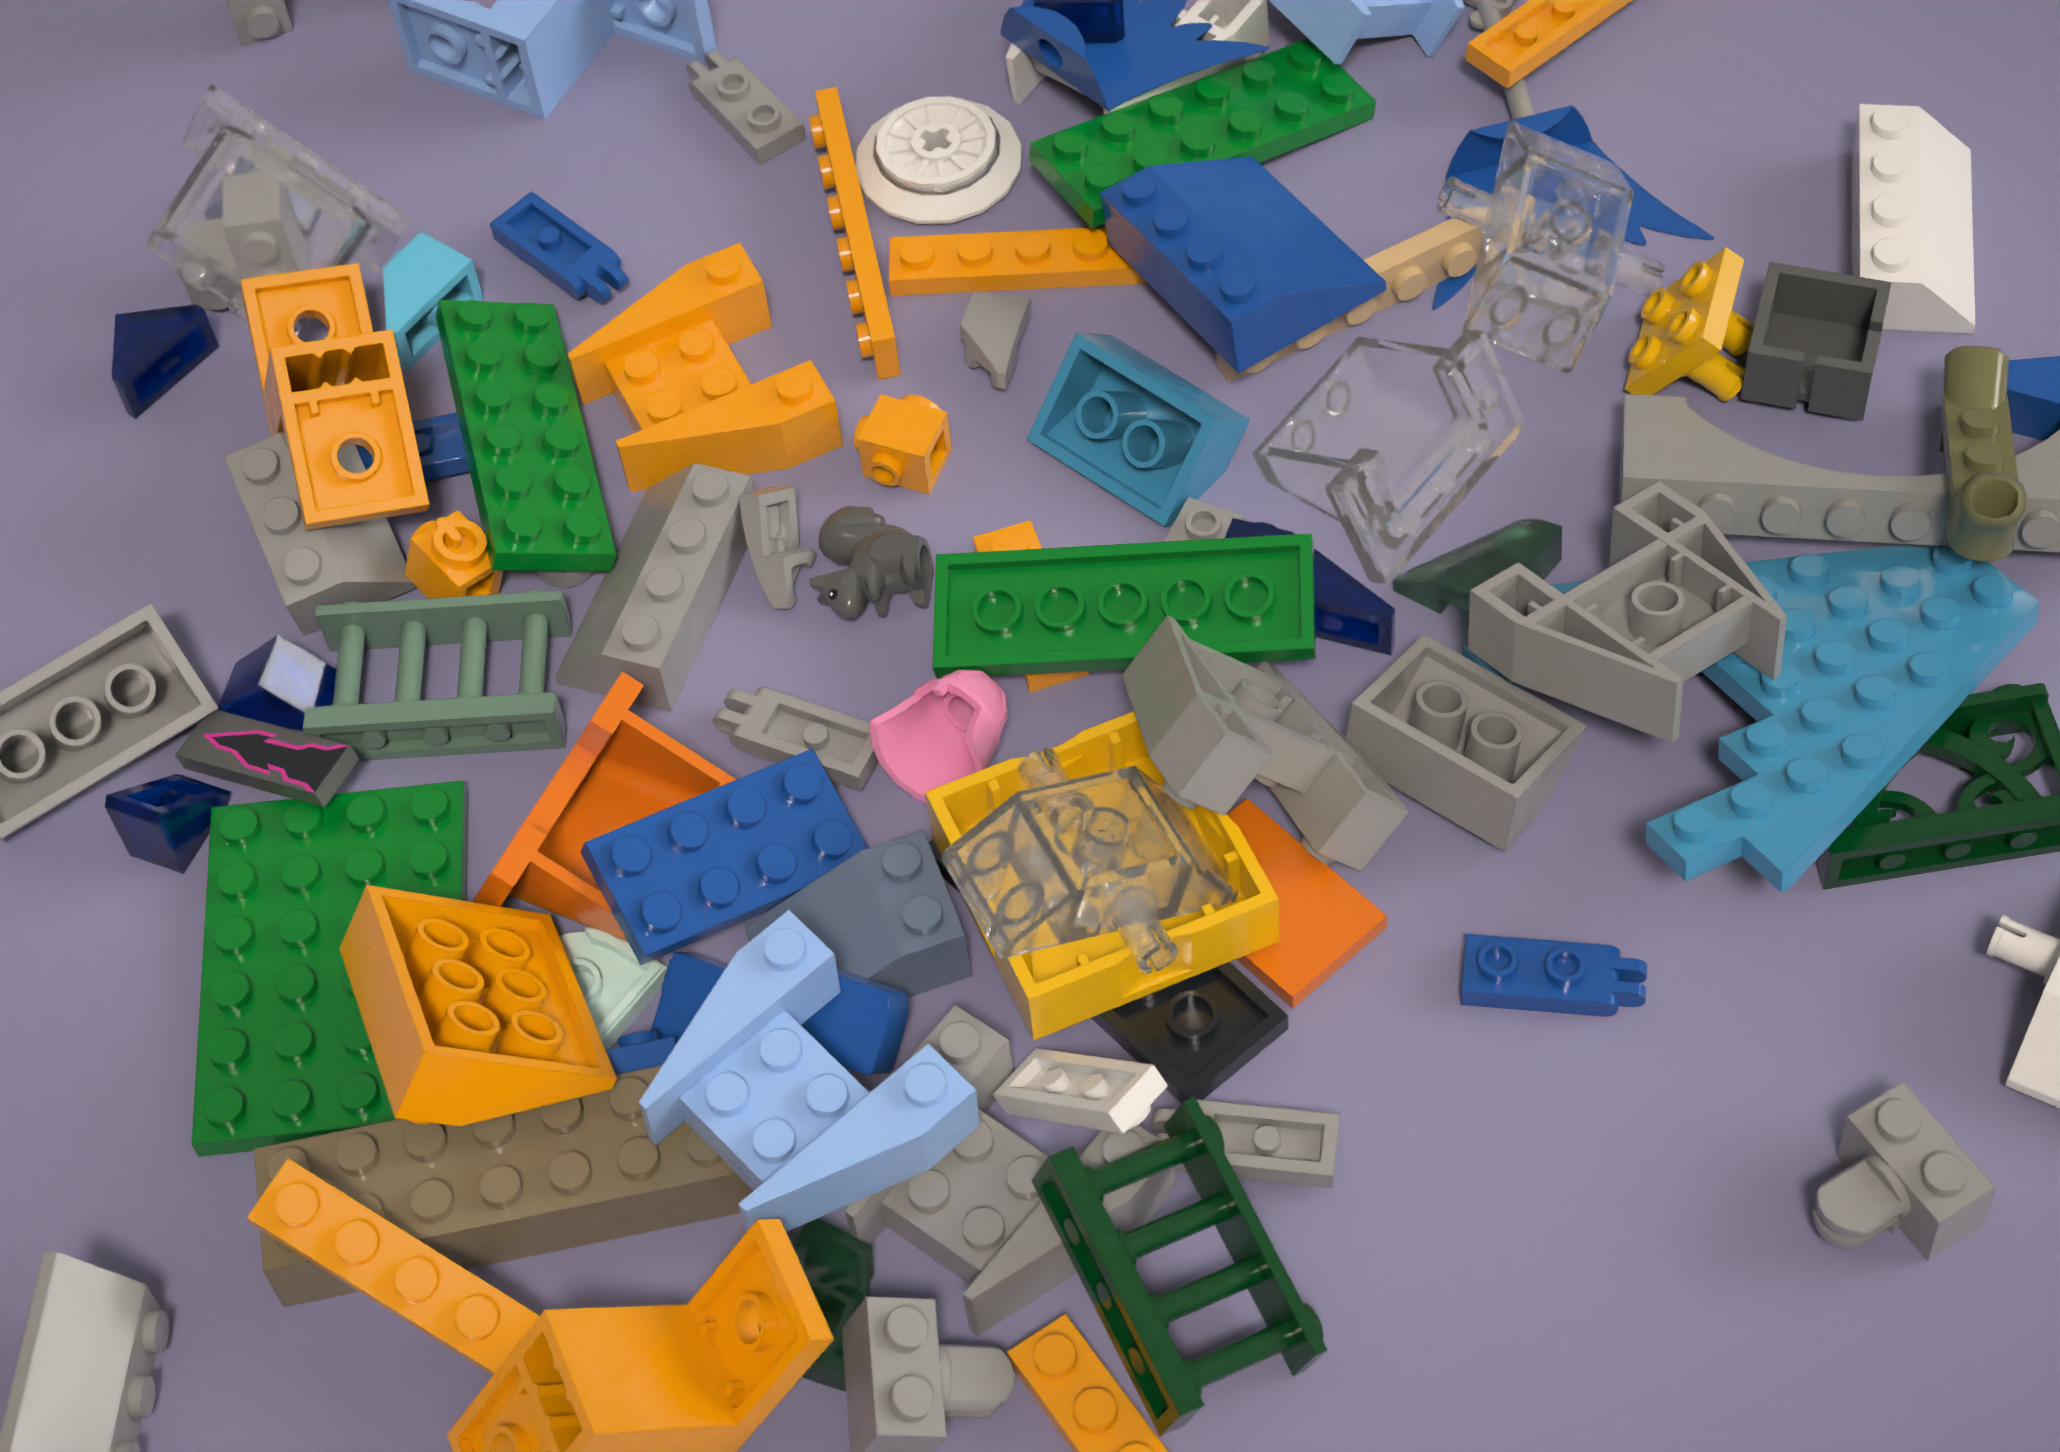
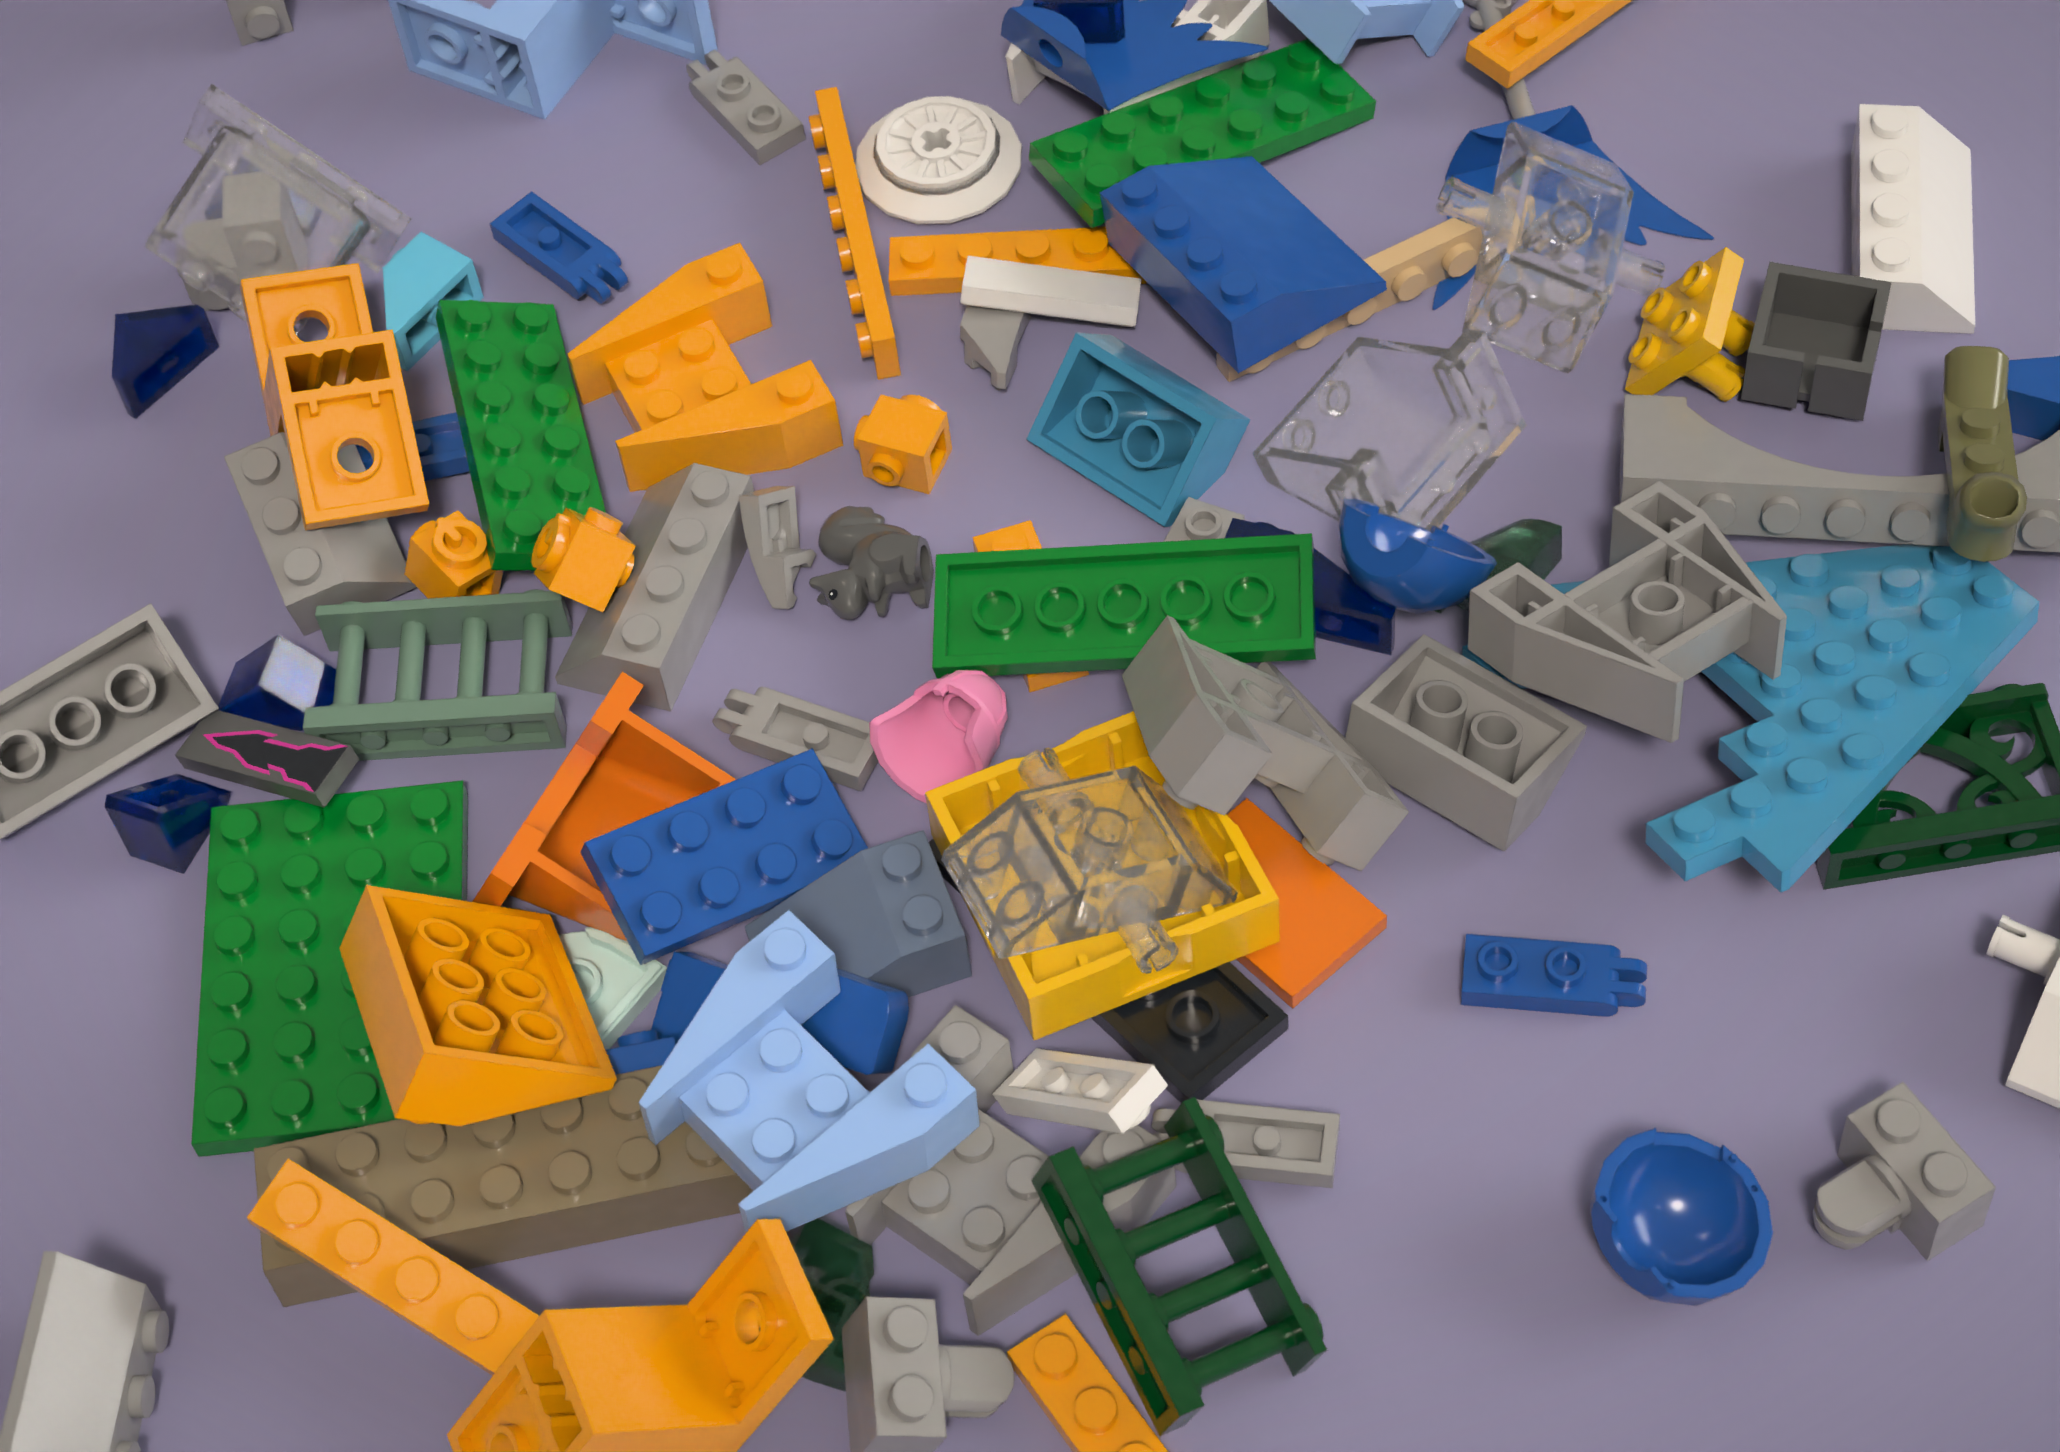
(583, 556): none -> light orange brick
(1051, 291): none -> white tile
(1407, 563): none -> blue cylinder
(1680, 1218): none -> blue cylinder

